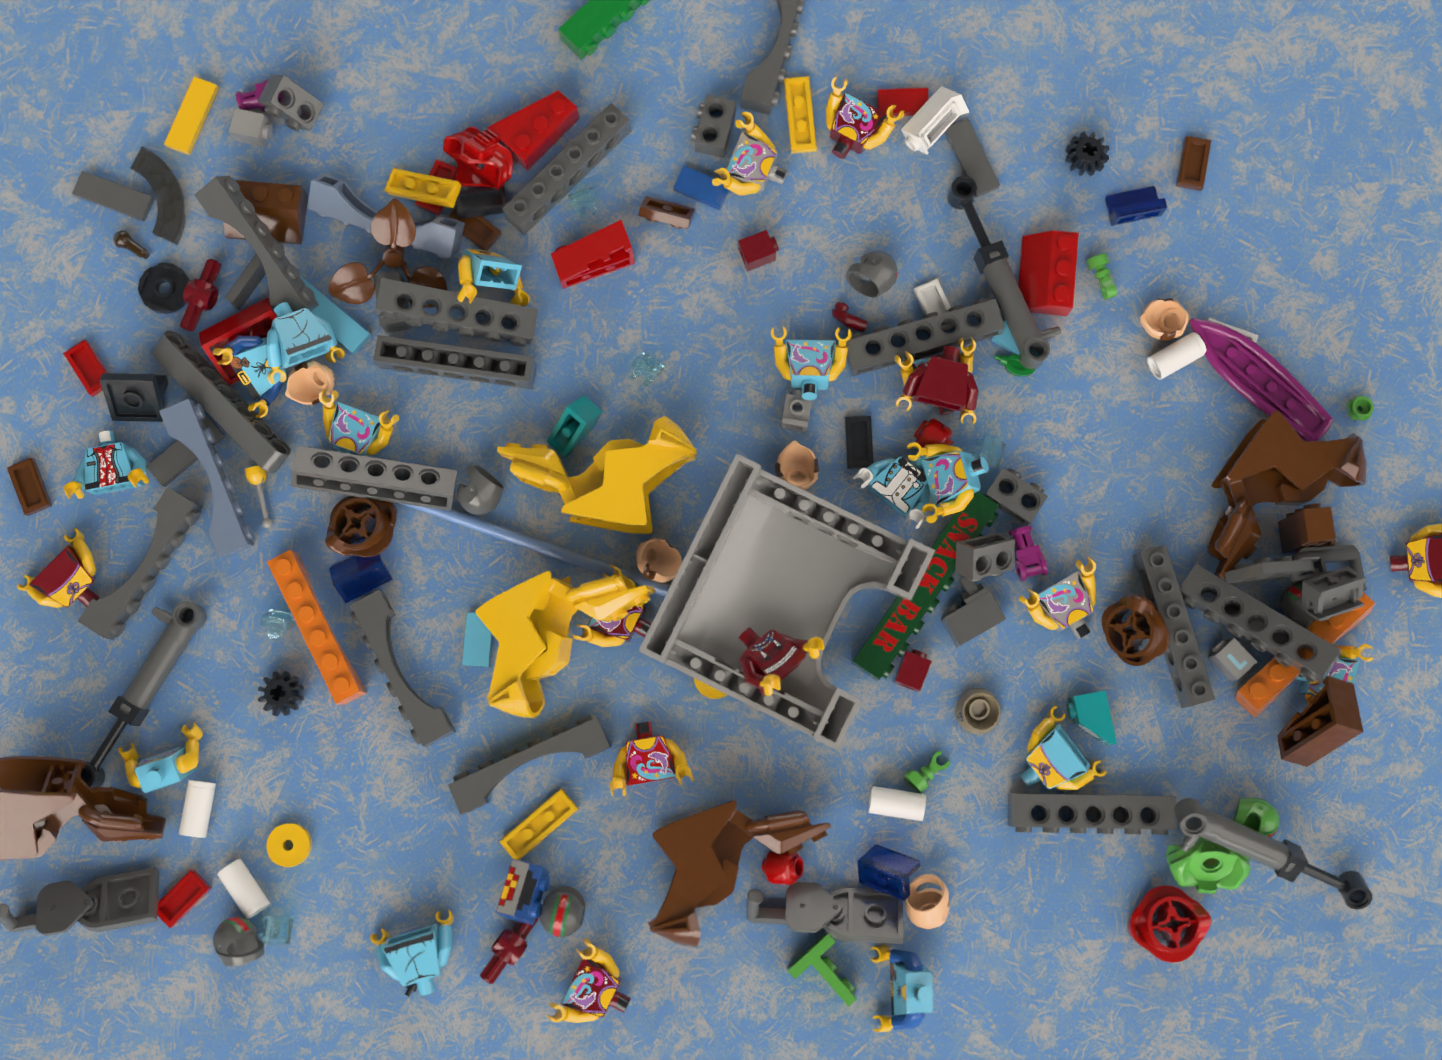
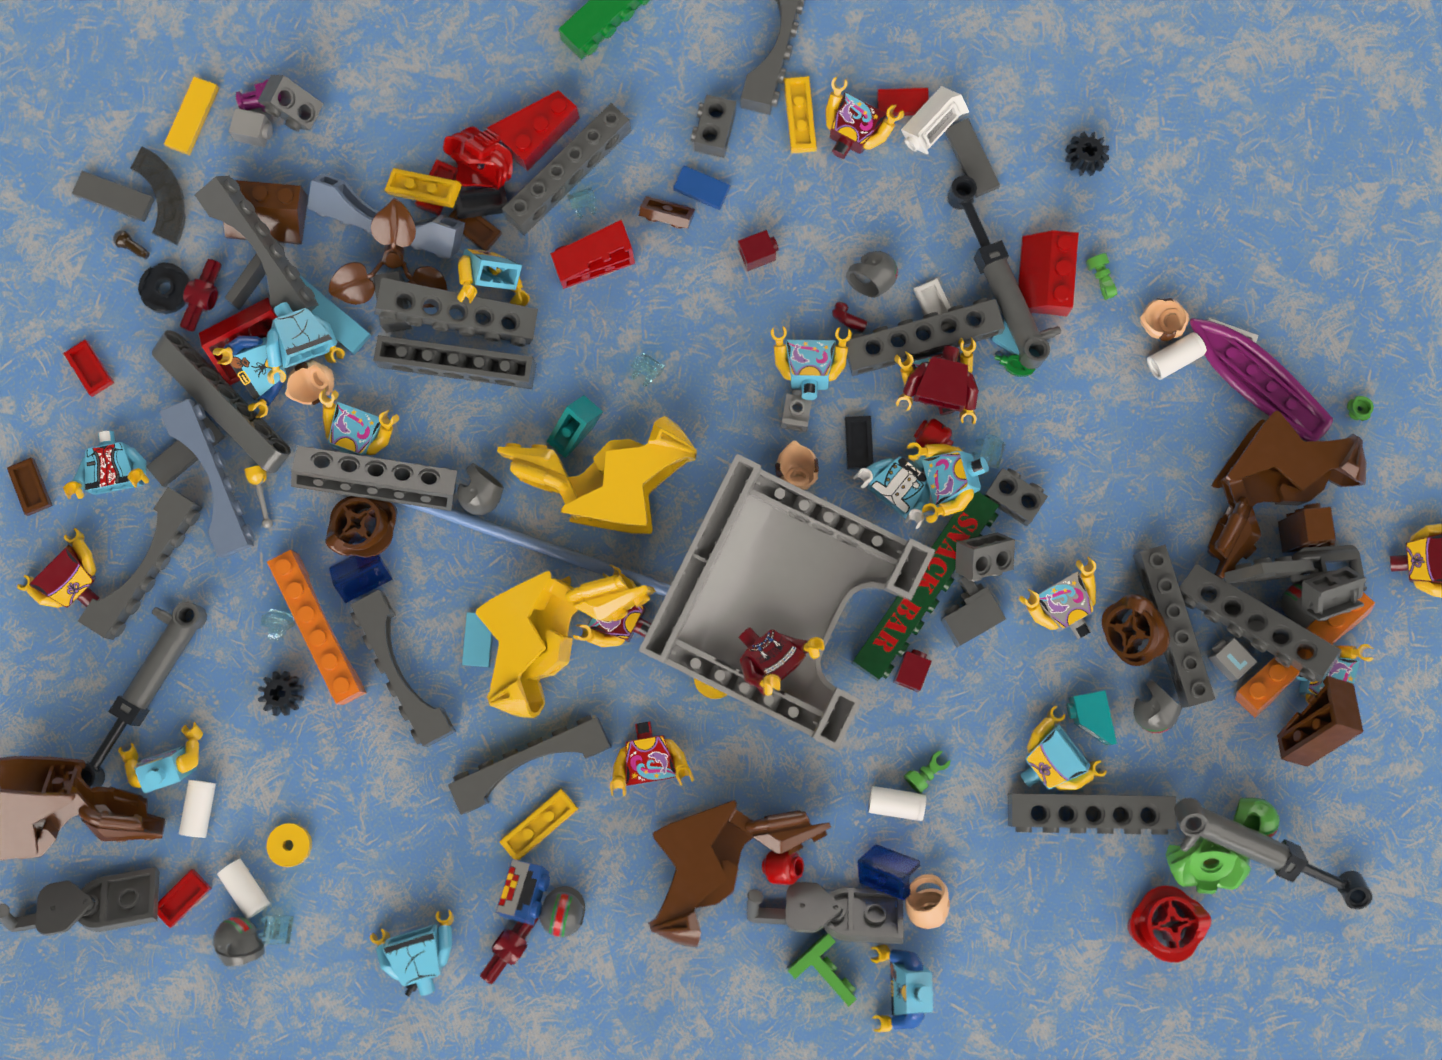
(134, 396): black bracket -> none
(591, 988): torso -> none
(658, 560): light nougat hair -> none
(751, 162): torso -> none
(978, 711): dark tan hat -> none
(1027, 554): magenta connector -> none
(1134, 205): clear blue panel -> none
(1157, 714): none -> dark grey helmet
(1193, 163): reddish brown tile -> none

